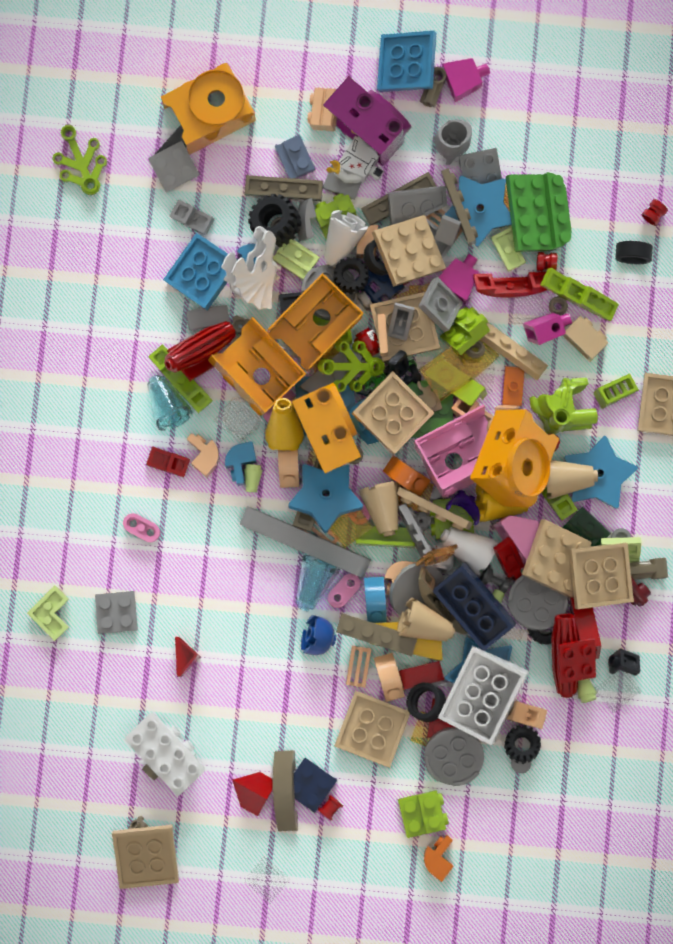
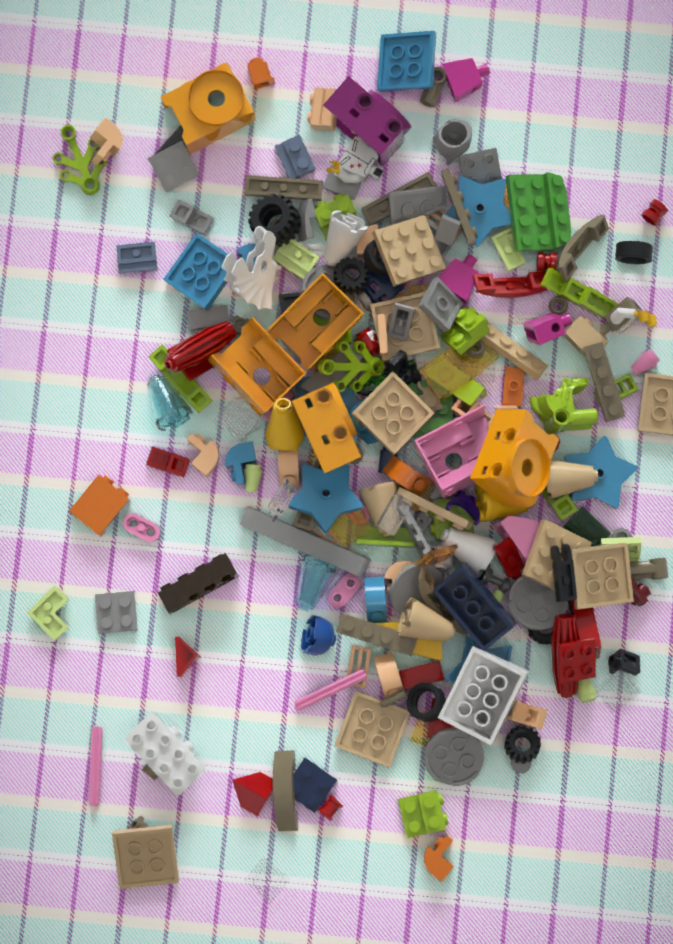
(95, 766): none -> bright pink axle
(100, 504): none -> orange panel
(108, 138): none -> light nougat brick
(137, 257): none -> sand blue plate
(198, 583): none -> dark brown wedge
(260, 73): none -> orange window
(280, 499): none -> clear piece
(330, 689): none -> bright pink axle
(384, 458): none -> dark blue cone
(394, 514): none -> clear plate
(394, 698): none -> dark tan piece
(563, 573): none -> black hinge
(592, 230): none -> dark tan slope
(604, 382): none -> dark tan plate
(626, 315): none -> torso
(645, 362): none -> bright pink cone

